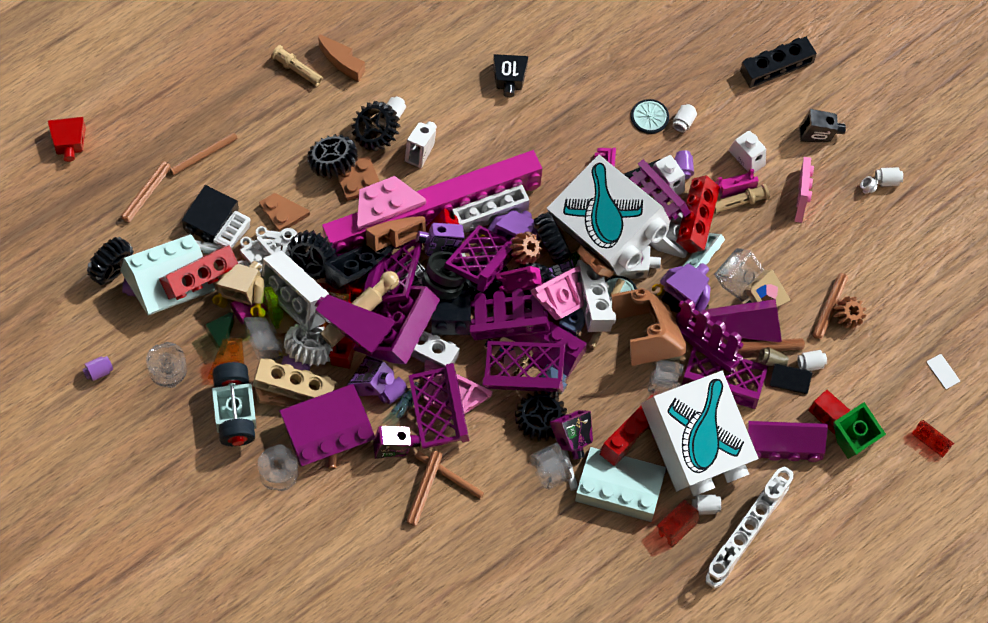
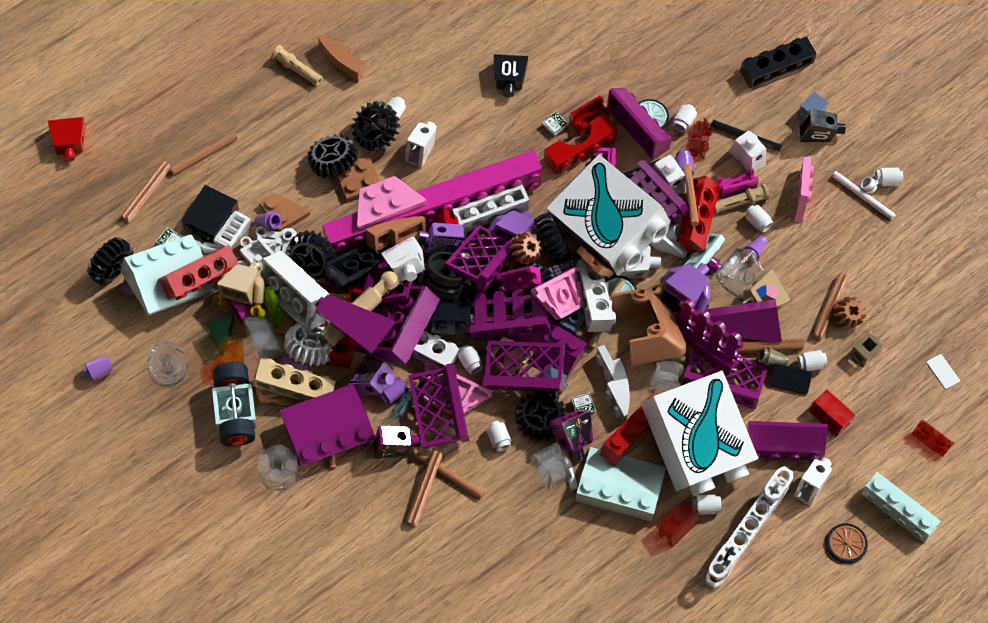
(167, 236): none -> tile
(269, 220): none -> medium lavender cone
(405, 259): none -> white torso
(470, 359): none -> white brick
(498, 436): none -> white brick
(554, 124): none -> tile
(562, 155): none -> red arch
(583, 402): none -> tile
(585, 114): none -> red hinge
(617, 386): none -> white slope
(638, 122): none -> magenta slope
(691, 195): none -> nougat bar
(702, 131): none -> clear red hinge
(714, 265): none -> magenta plate
(738, 132): none -> black bar
(757, 246): none -> medium lavender cone
(758, 218): none -> white brick
(813, 102): none -> sand blue brick
(815, 476): none -> white torso
(847, 543): none -> nougat wheel
(857, 430): green slope -> none
(860, 350): none -> dark tan brick
(866, 197): none -> white bar
(900, 507): none -> light aqua brick

